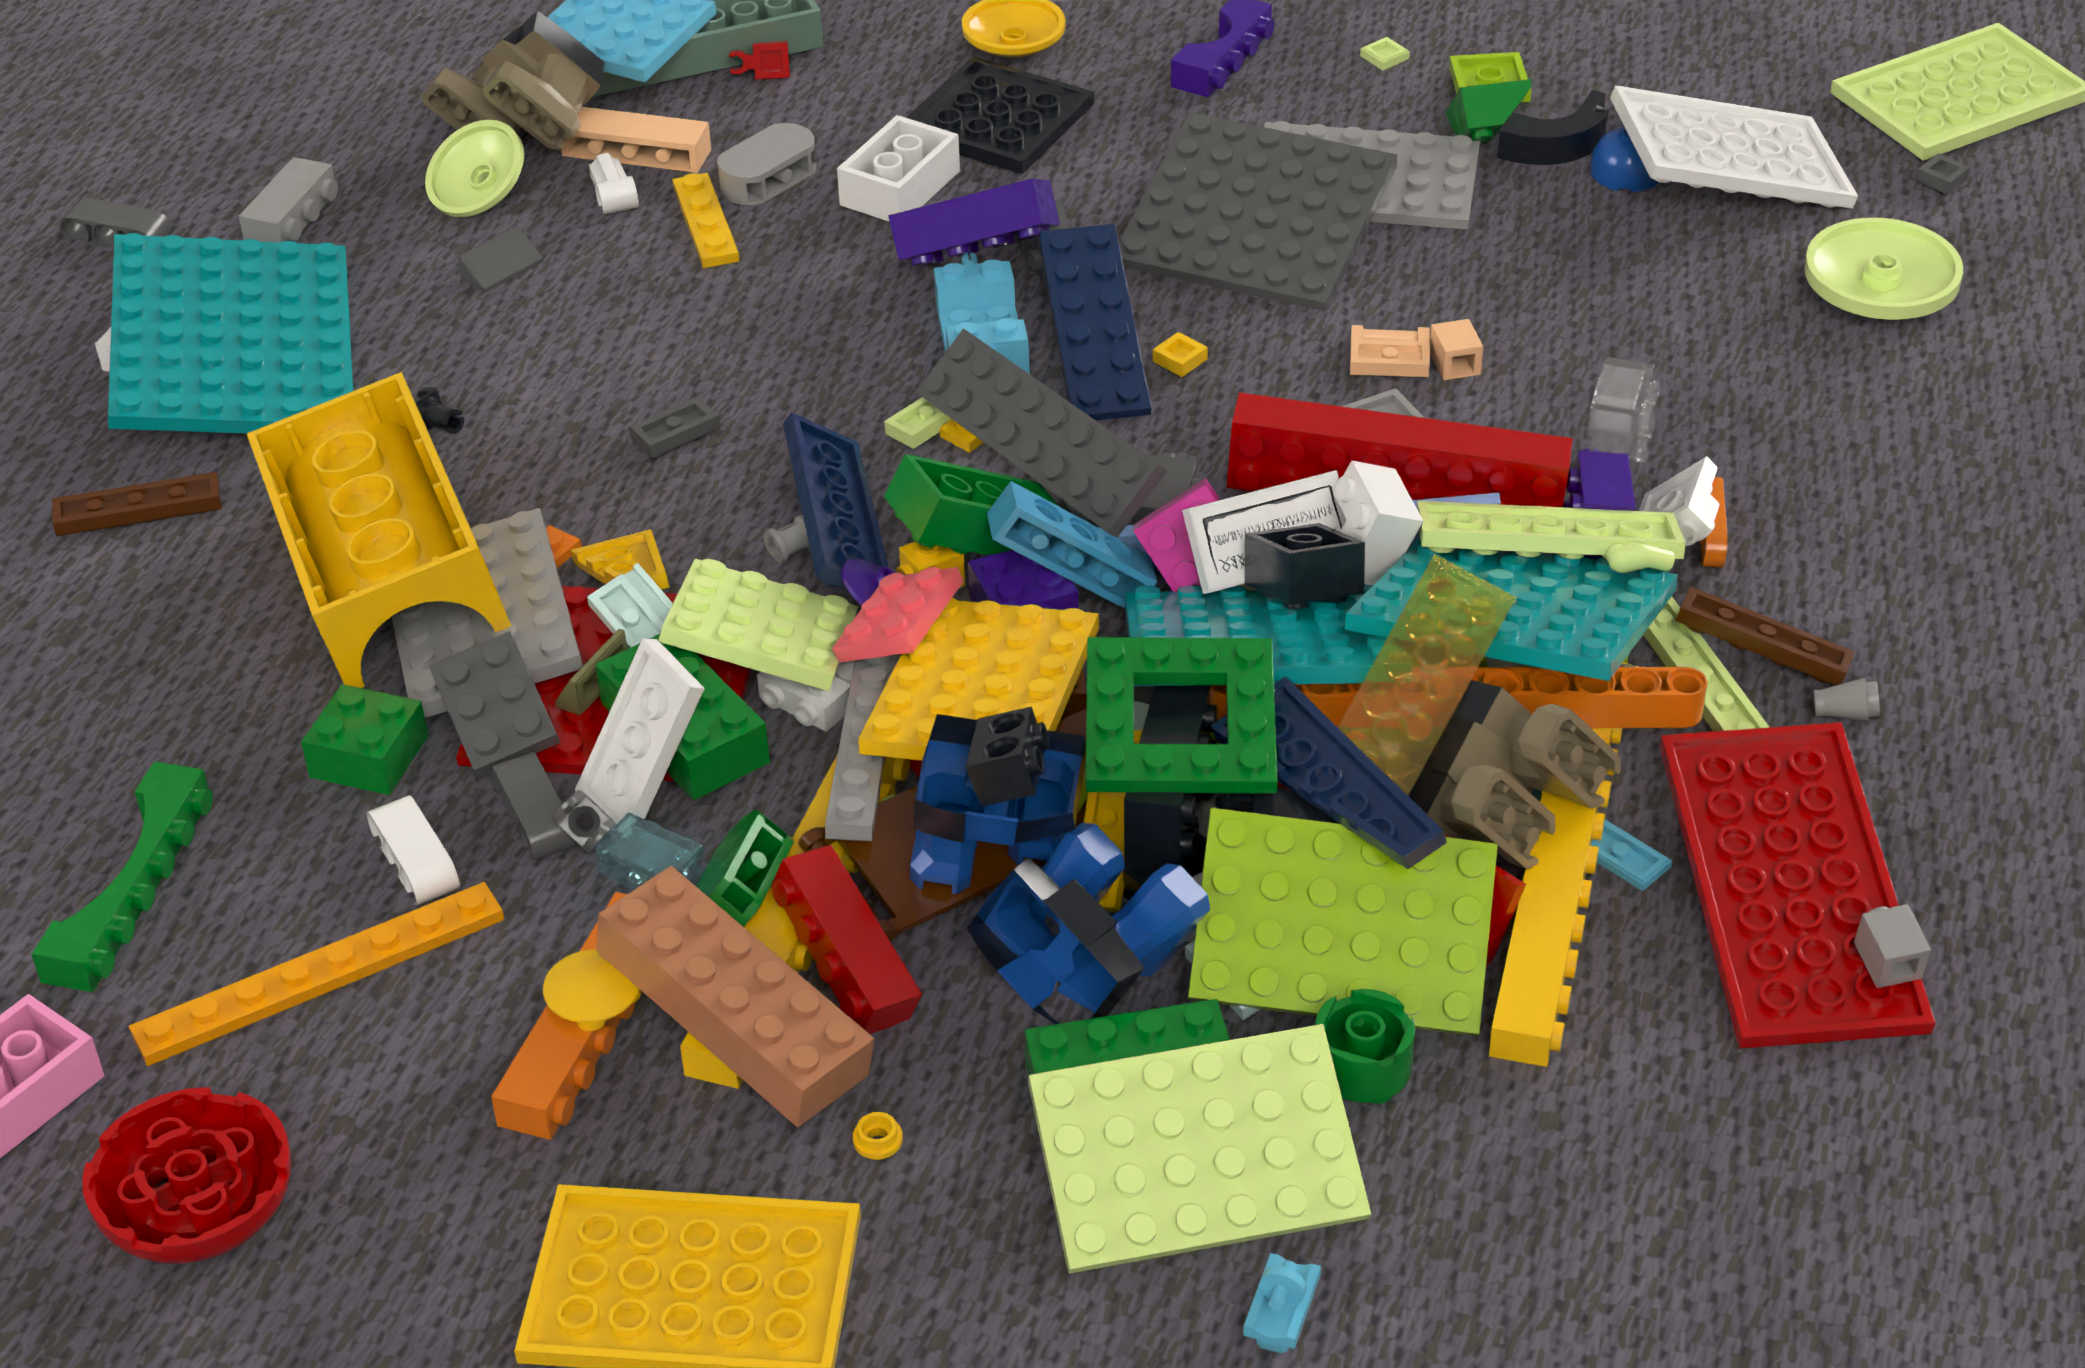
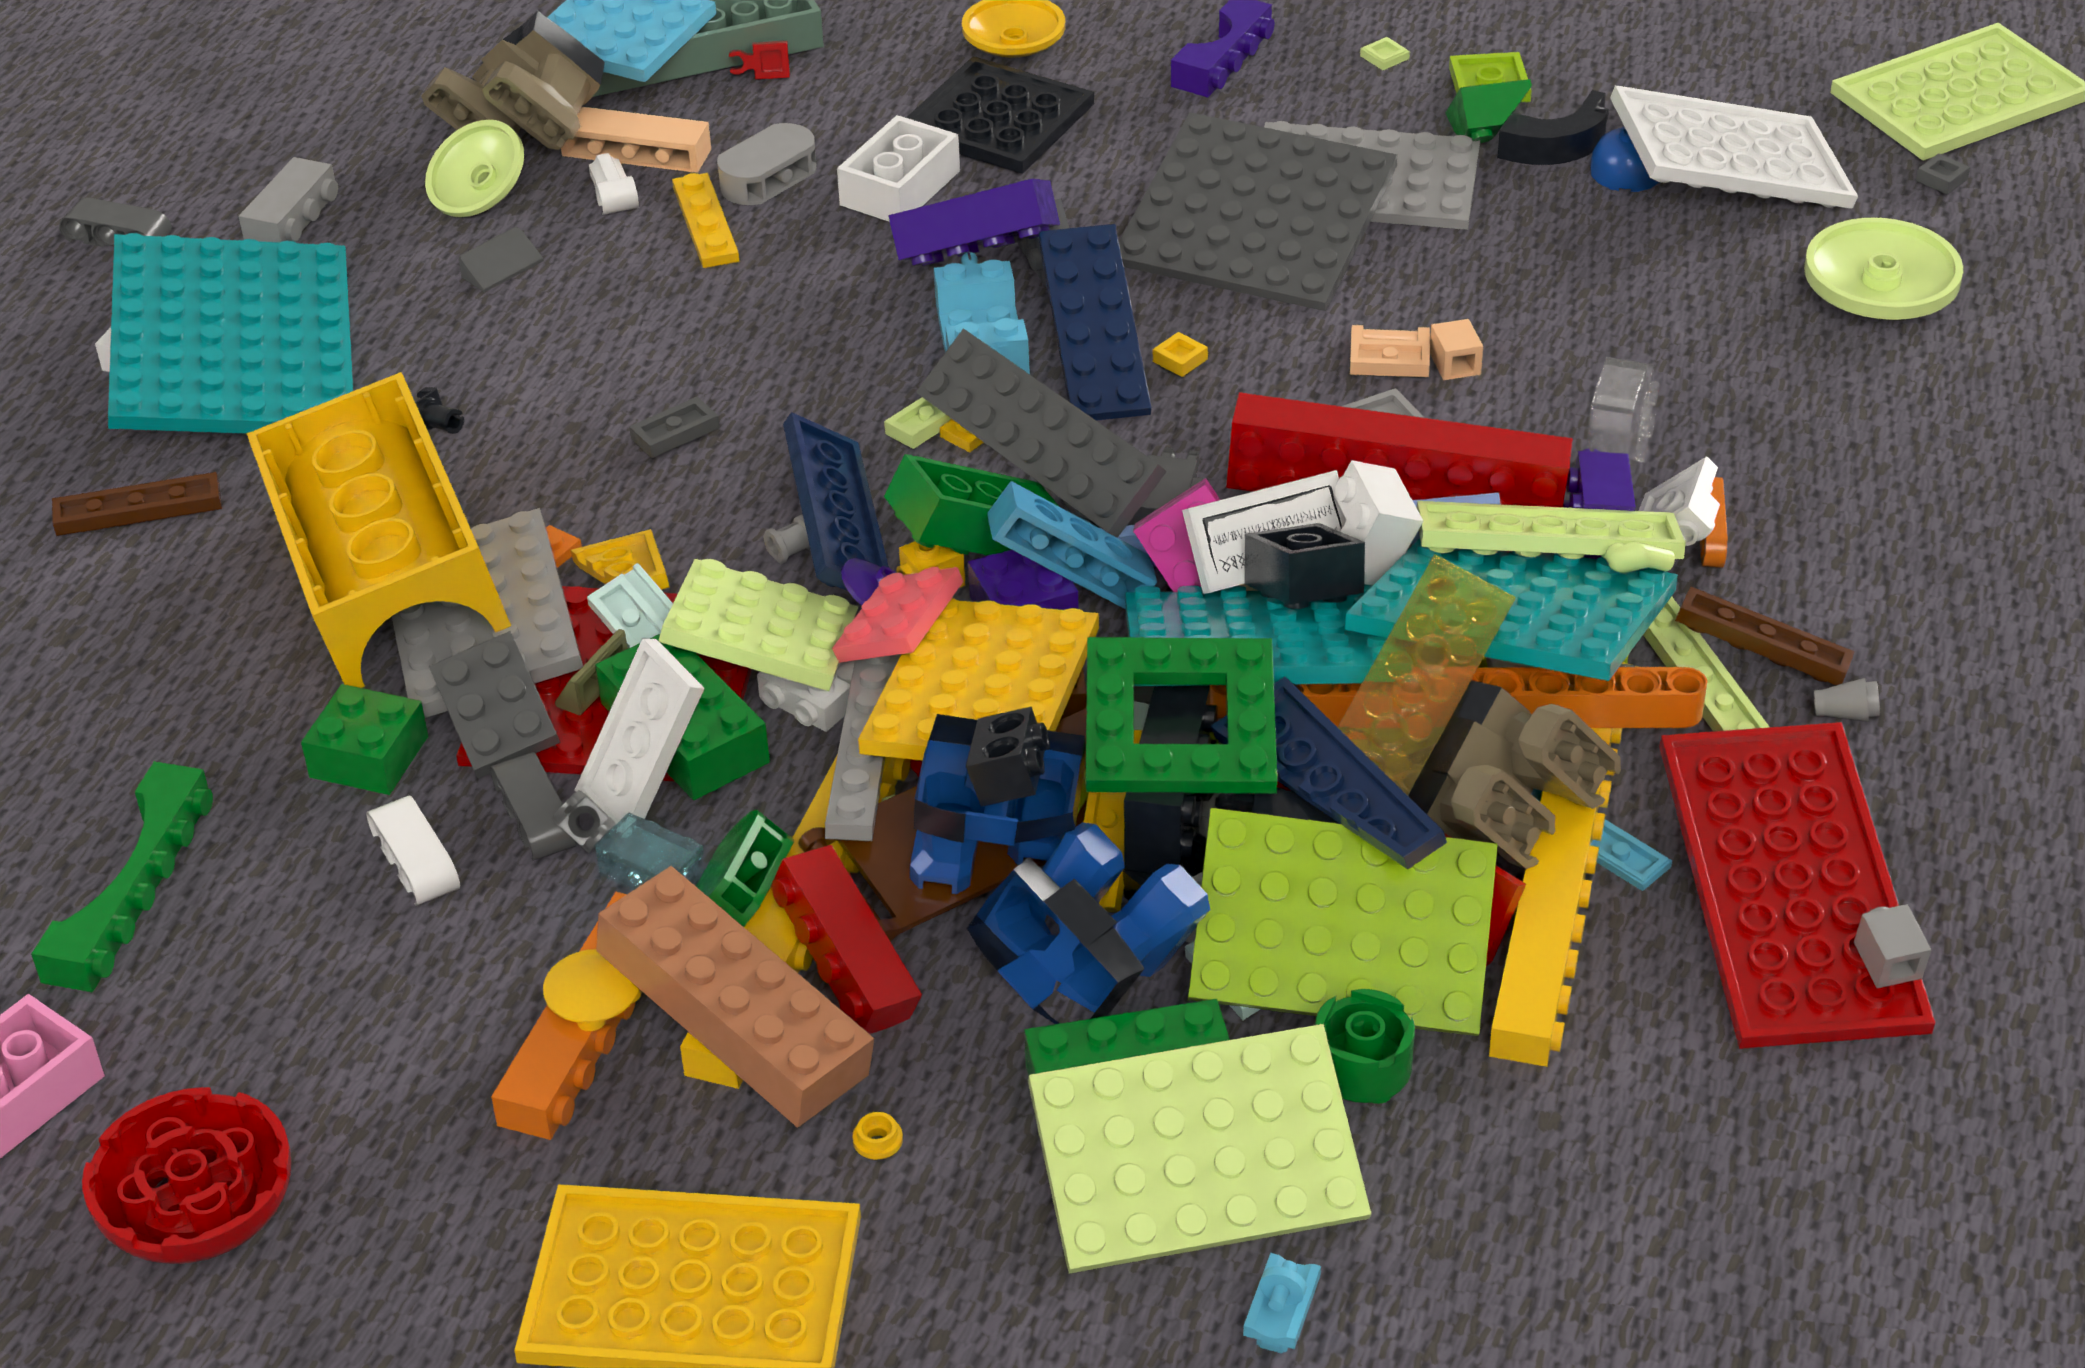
(315, 973): light orange plate -> none

